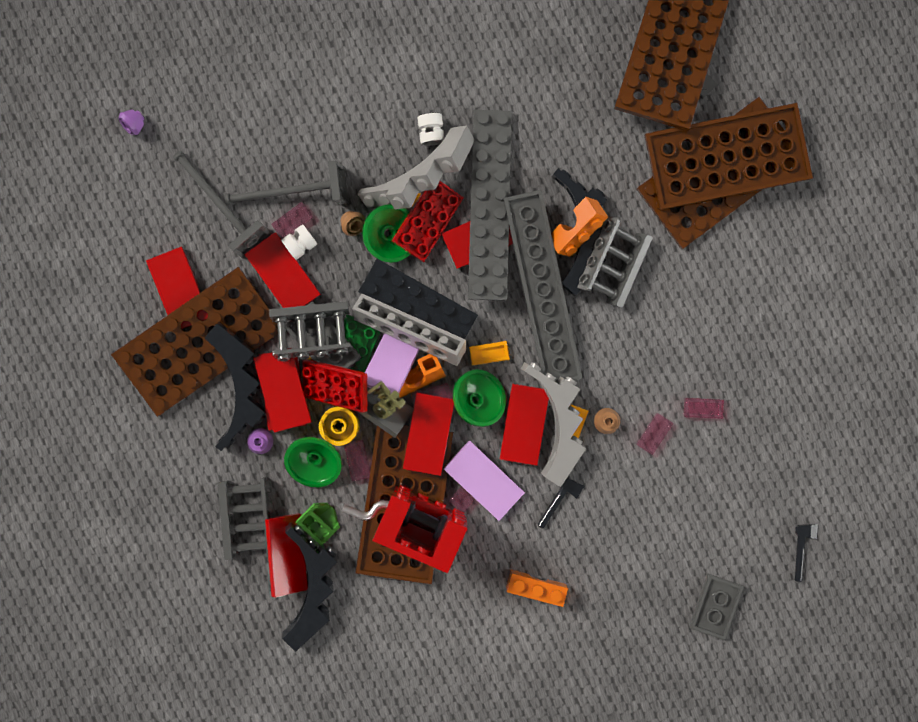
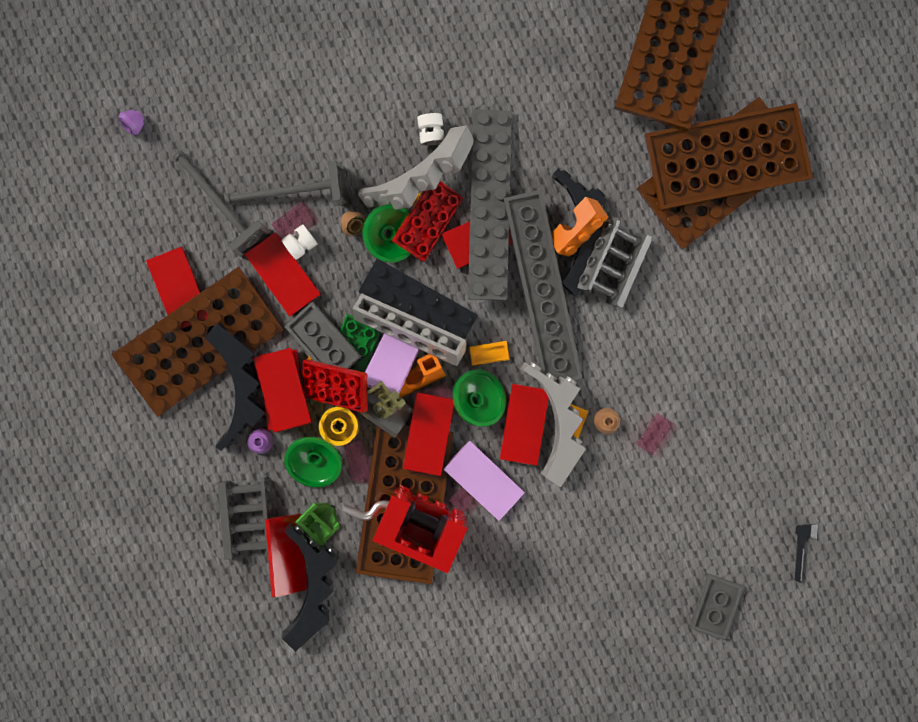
(319, 313): dark grey fence -> none
(545, 591): orange arch -> none
(569, 485): black piece -> none
(703, 408): clear pink tile -> none

